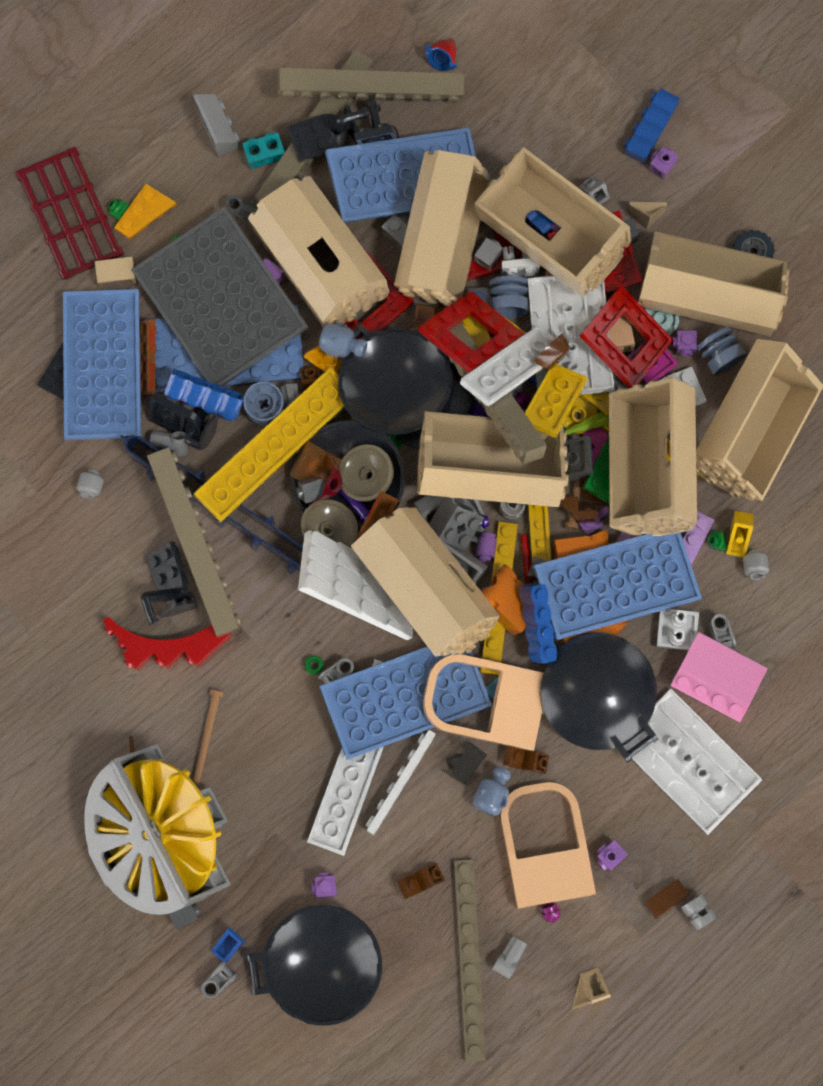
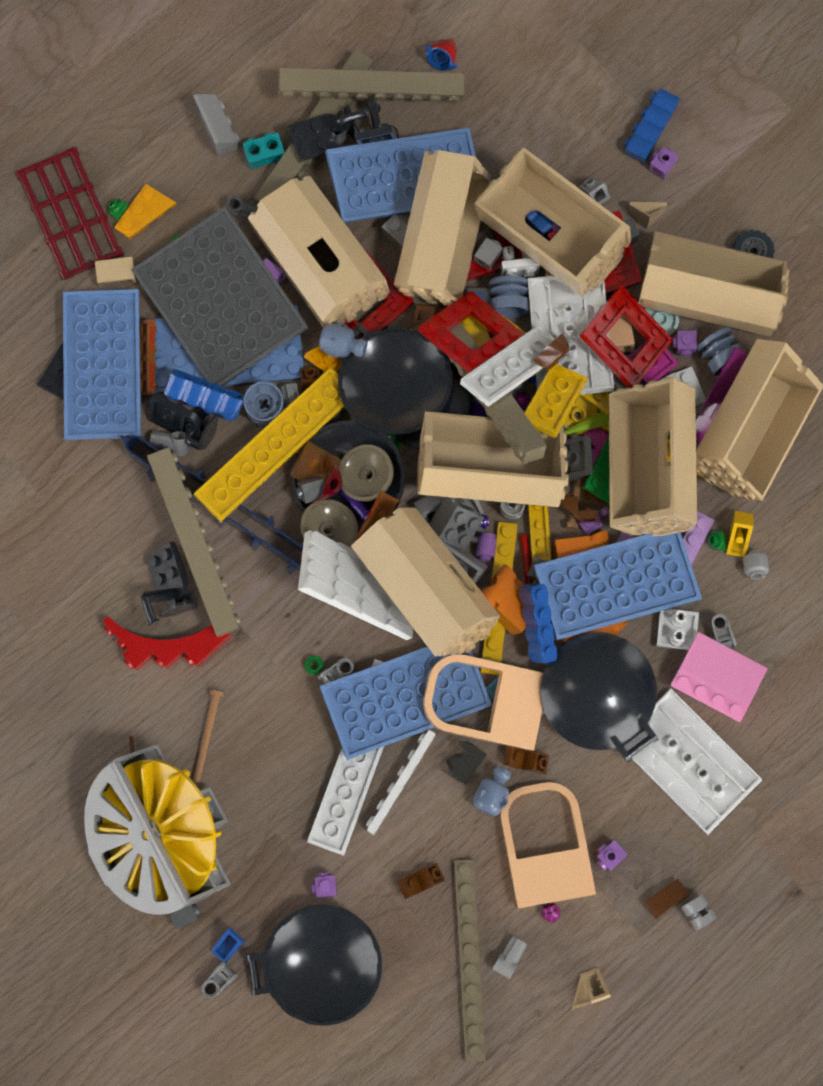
(90, 484): light grey head -> none
(719, 392): none -> magenta piece

